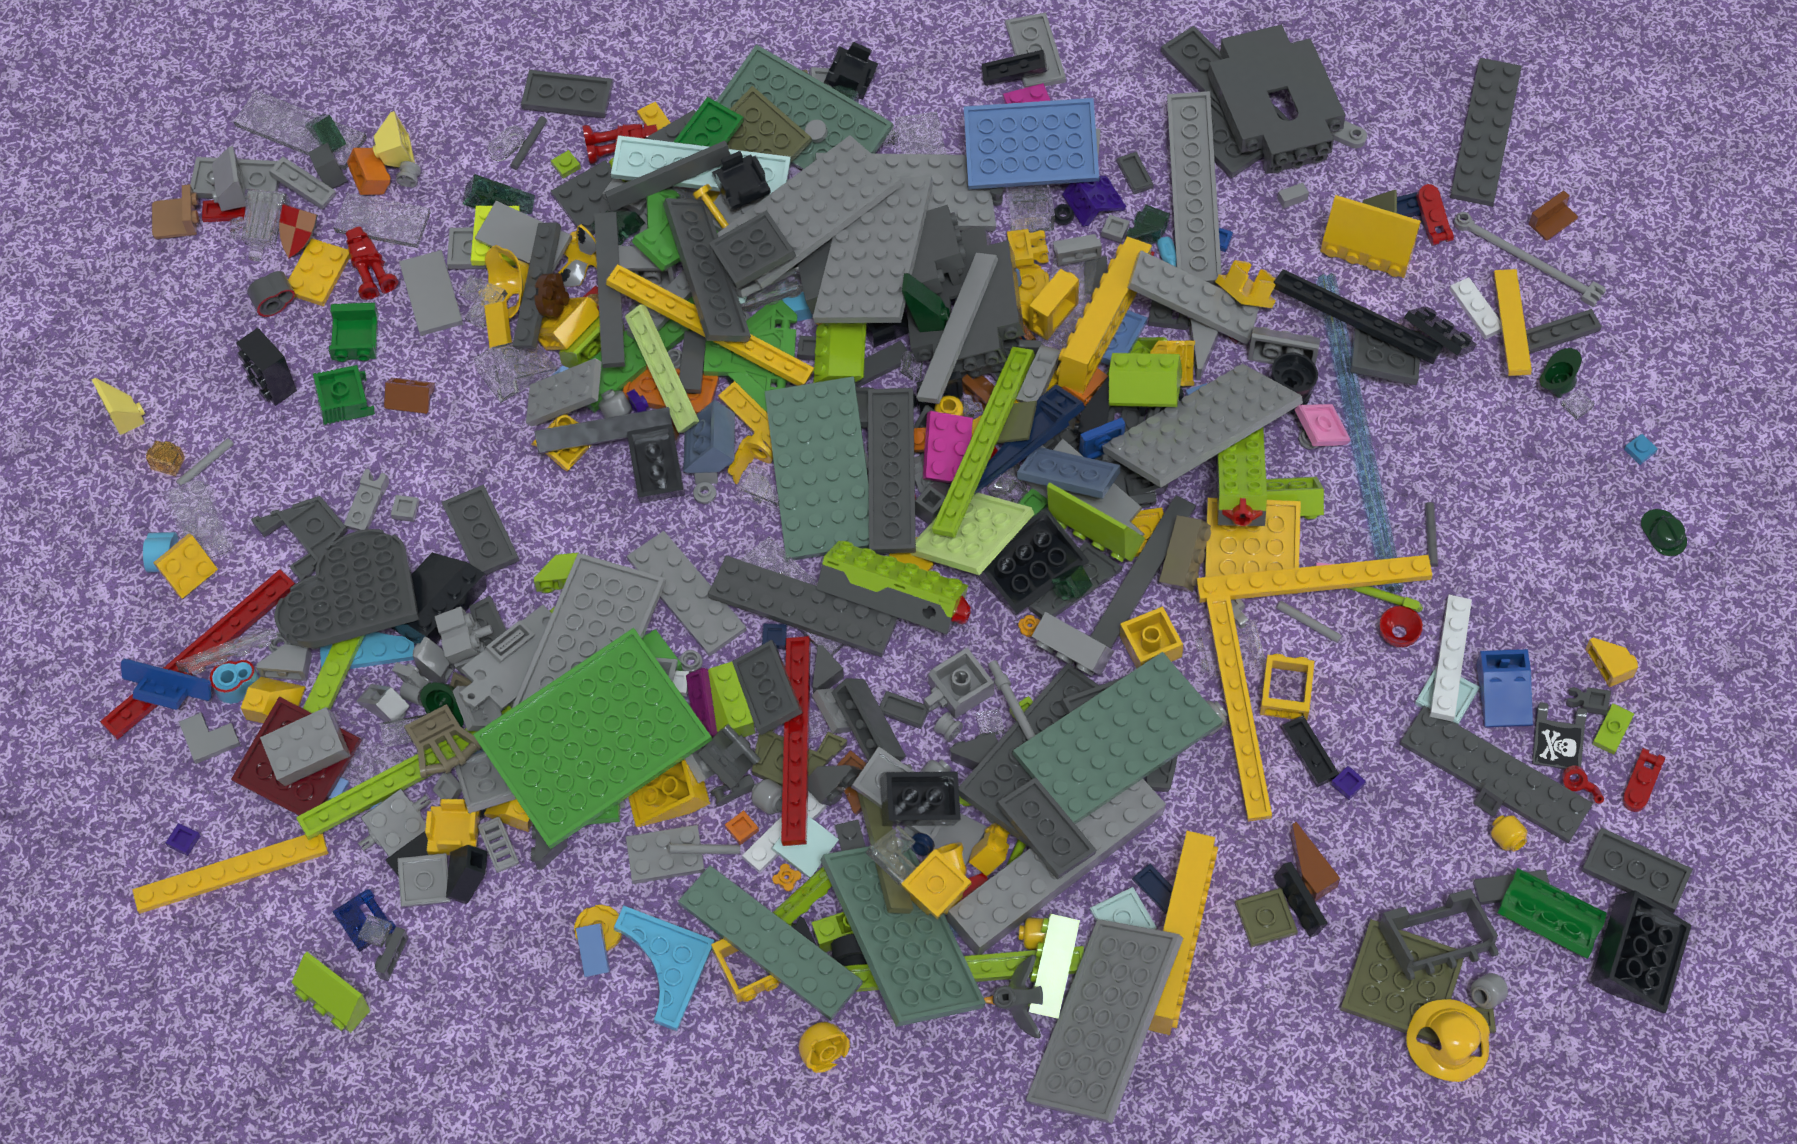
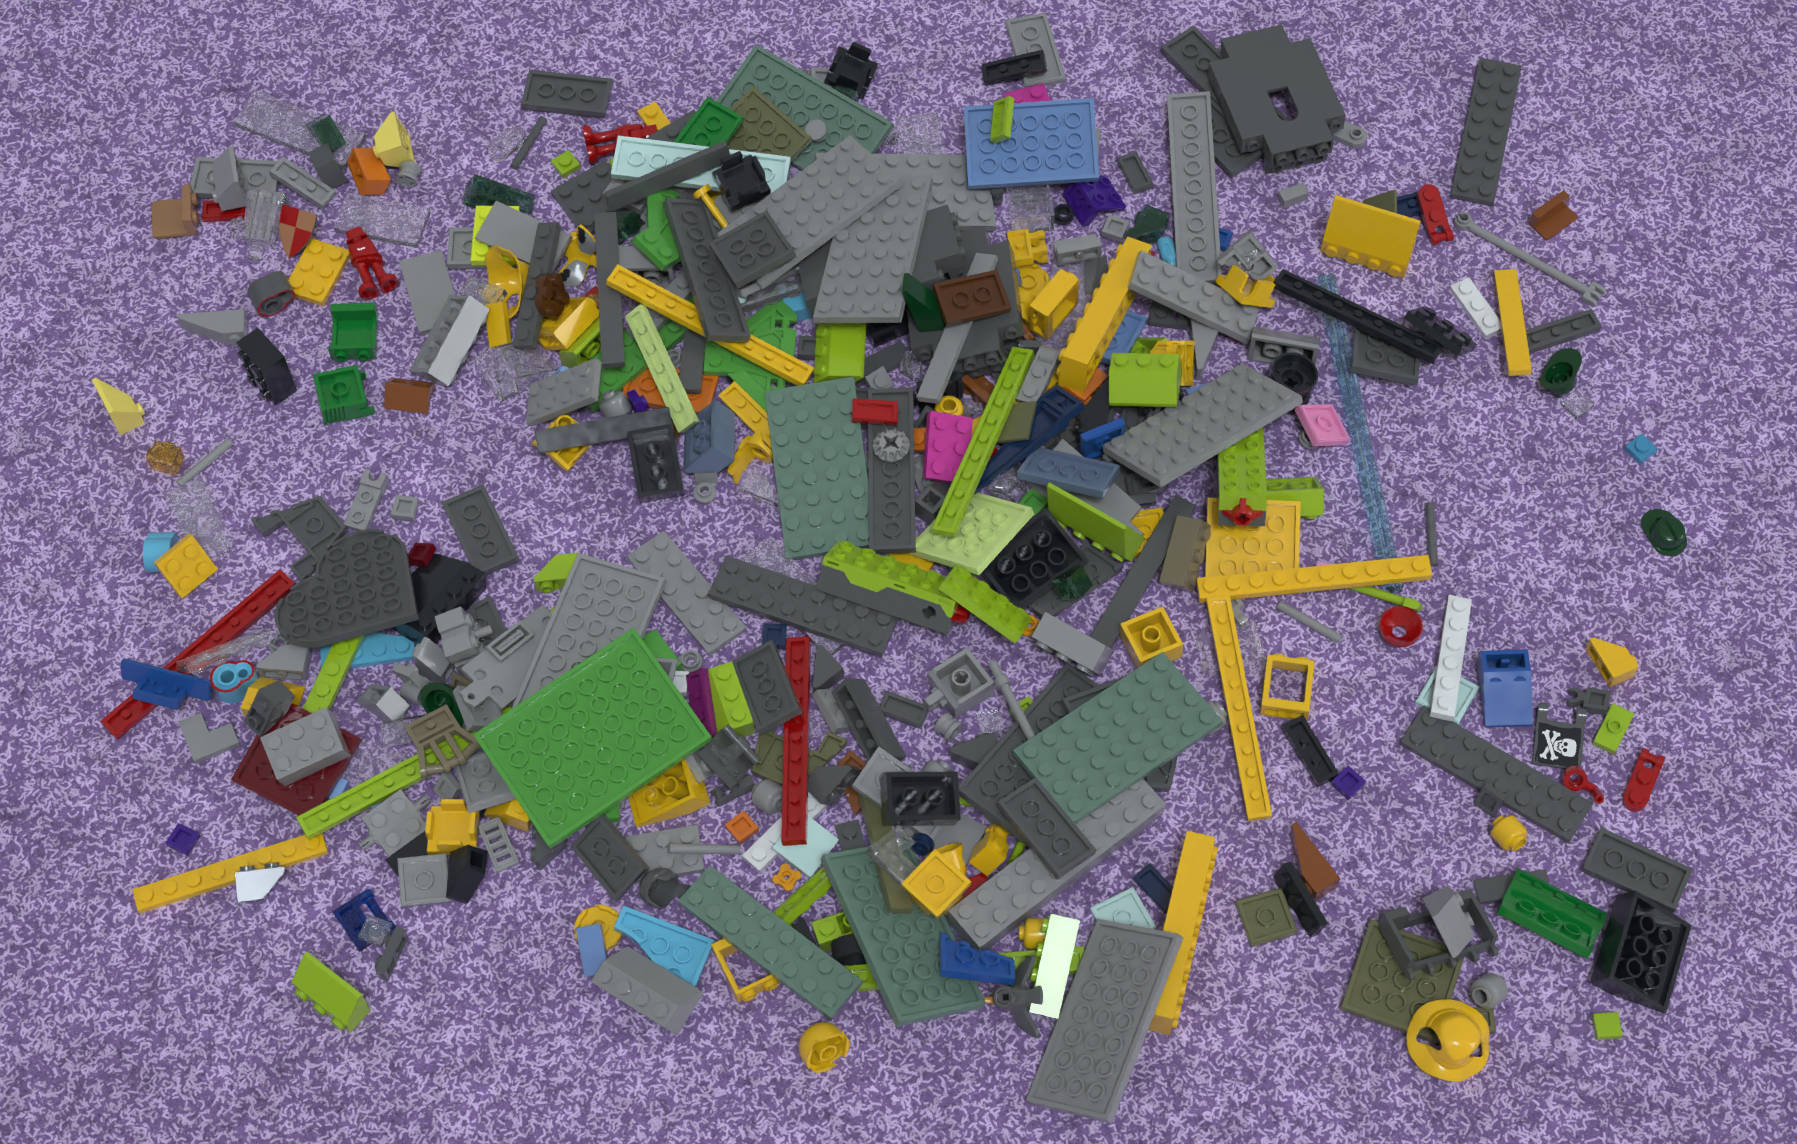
(219, 326): none -> light grey slope
(255, 884): none -> slope
(269, 707): none -> dark grey slope
(421, 554): none -> dark red tile
(450, 339): none -> light grey slope
(609, 857): none -> dark grey plate
(648, 988): none -> light grey slope
(660, 887): none -> dark grey hat
(874, 411): none -> red tile
(878, 379): none -> light grey plate
(891, 453): none -> light grey gear
(968, 963): none -> blue wing
(971, 298): none -> reddish brown plate
(985, 603): none -> lime plate
(1002, 119): none -> lime plate
(1250, 257): none -> light grey slope
(1449, 919): none -> light grey slope
(1607, 1026): none -> lime tile

